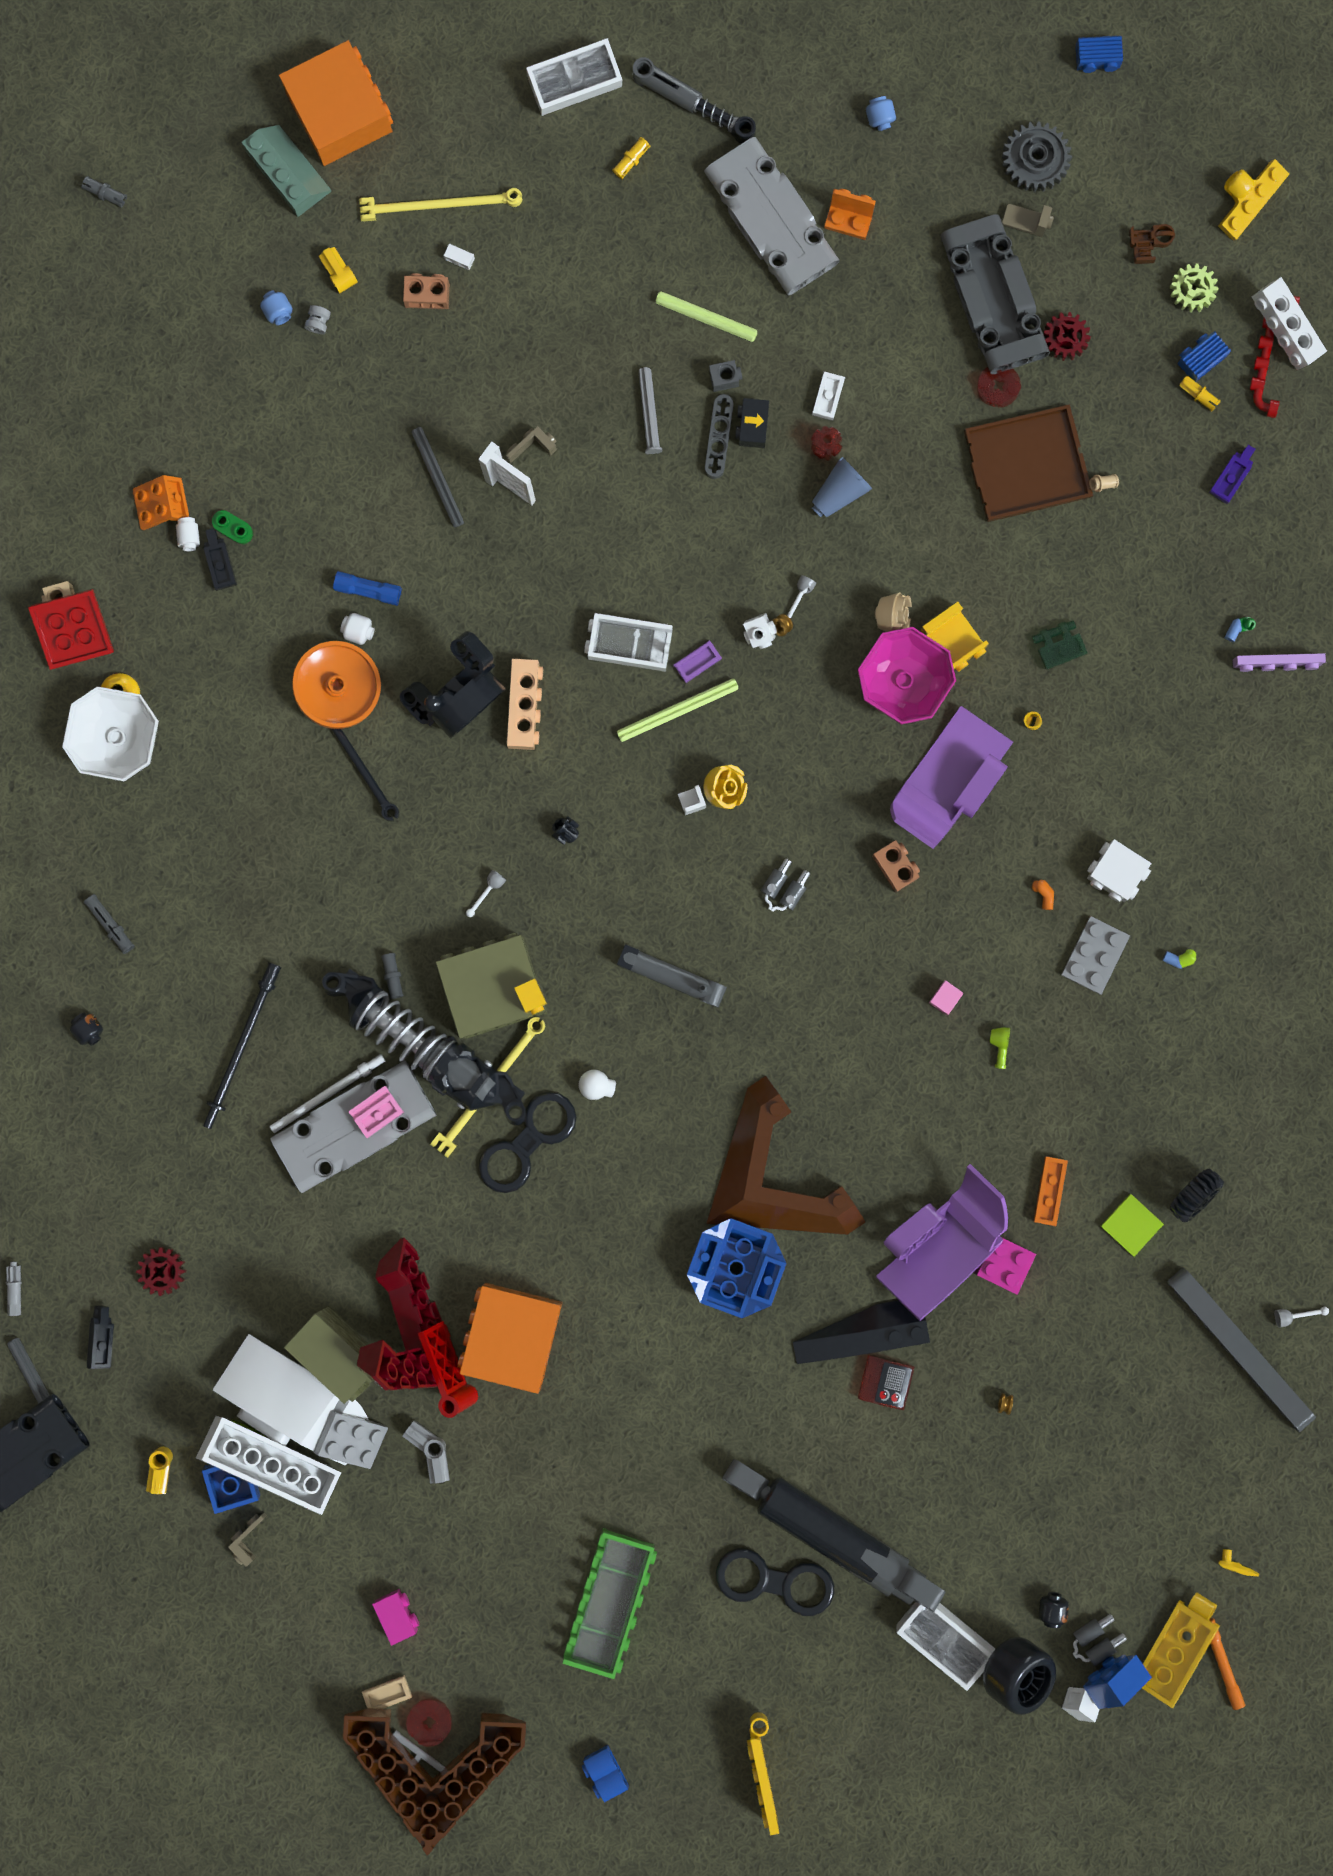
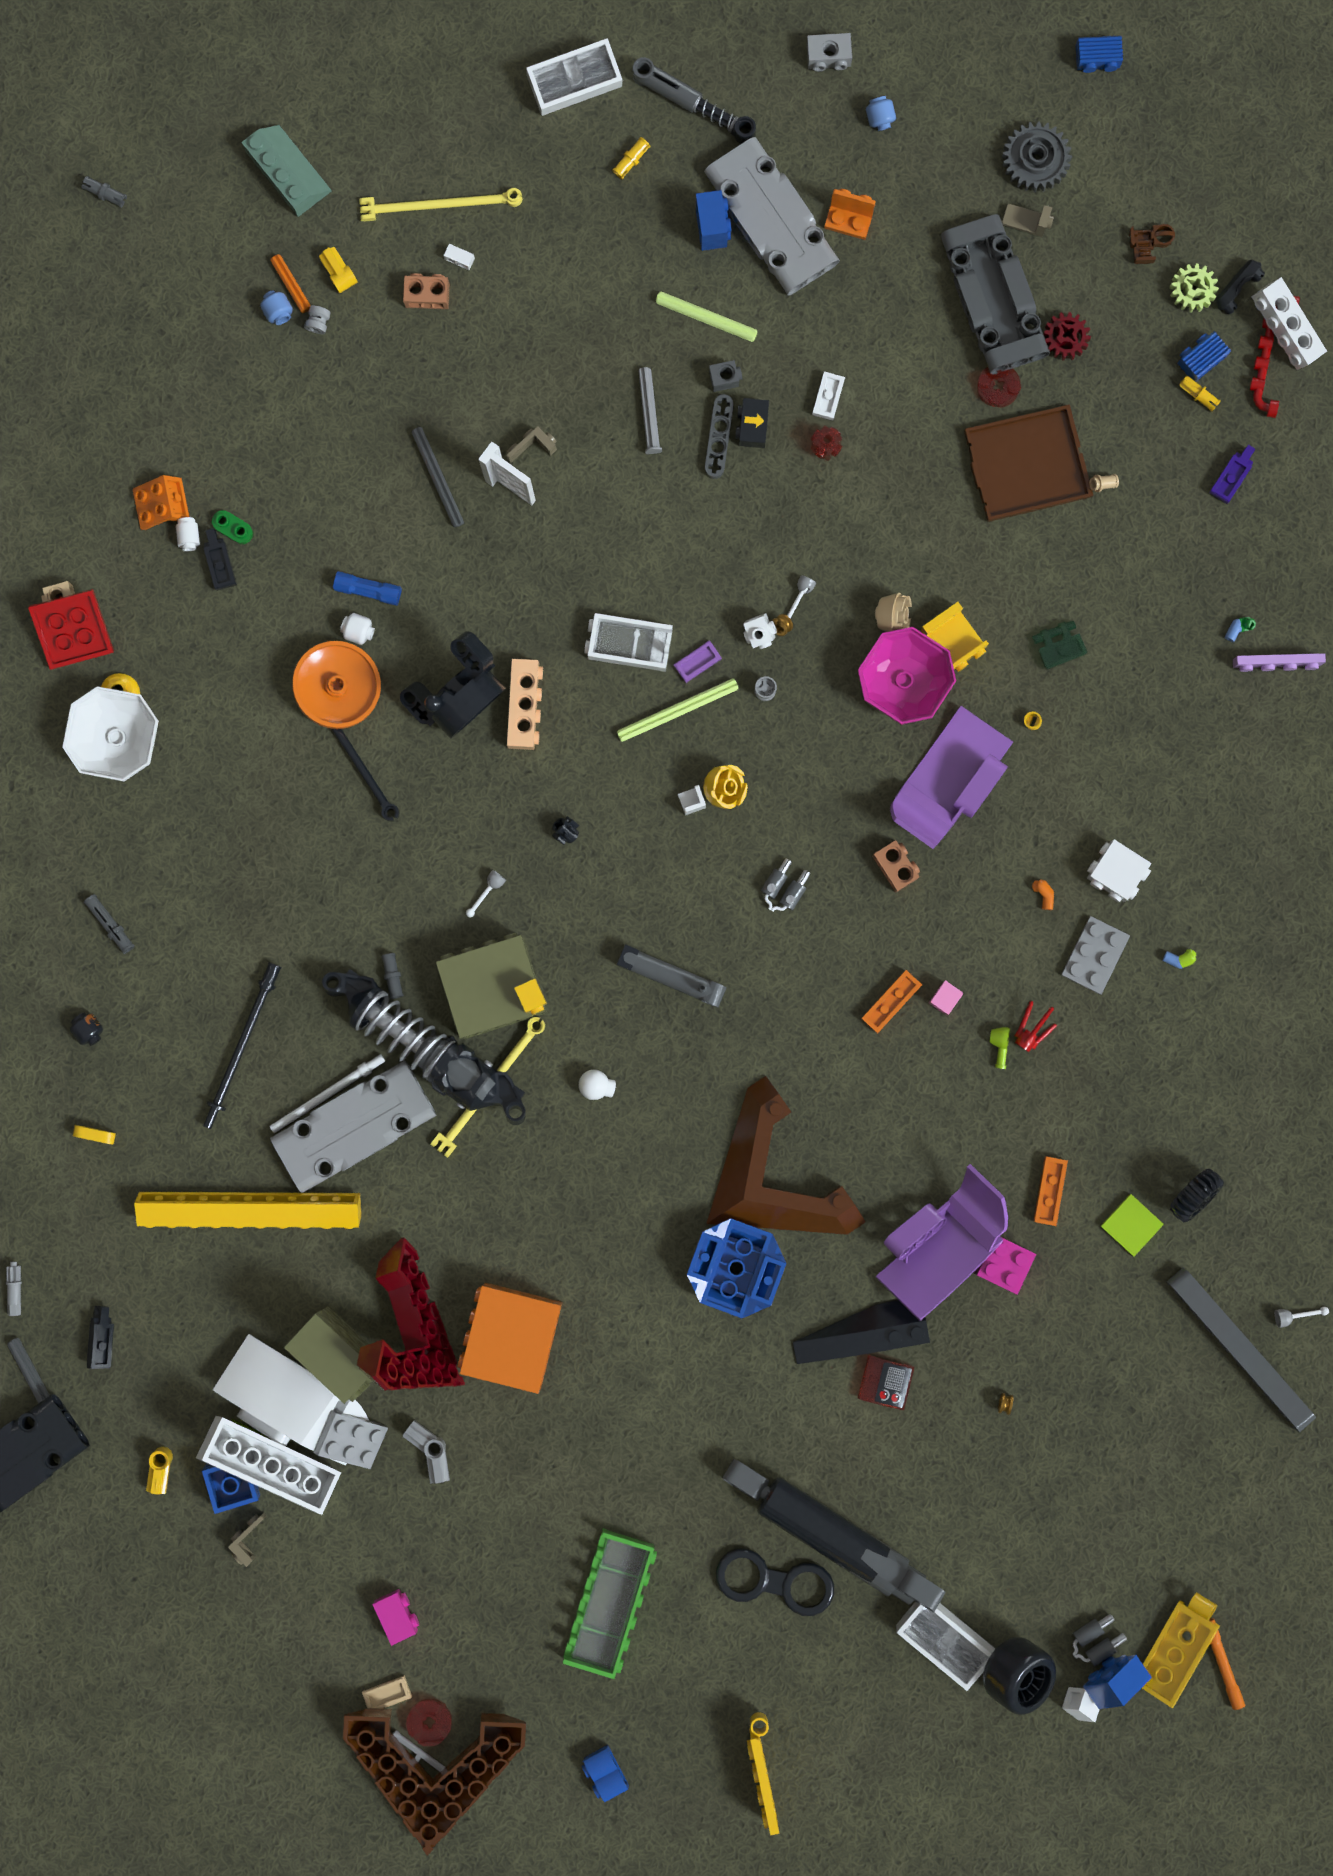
(94, 1134): none -> yellow beam
(167, 1278): dark red gear -> none
(248, 1209): none -> yellow brick
(290, 283): none -> orange axle
(337, 102): orange brick -> none
(376, 1112): bright pink plate -> none
(457, 1394): red piece -> none
(527, 1142): black bar -> none
(713, 220): none -> blue brick
(765, 684): none -> light grey wheel
(837, 43): none -> light grey brick
(839, 489): sand blue cone -> none
(891, 1001): none -> orange plate
(1027, 1039): none -> red plant
(1053, 1610): black head -> none
(1233, 1566): yellow bar -> none
(1249, 271): none -> black piece
(1250, 196): yellow plate -> none

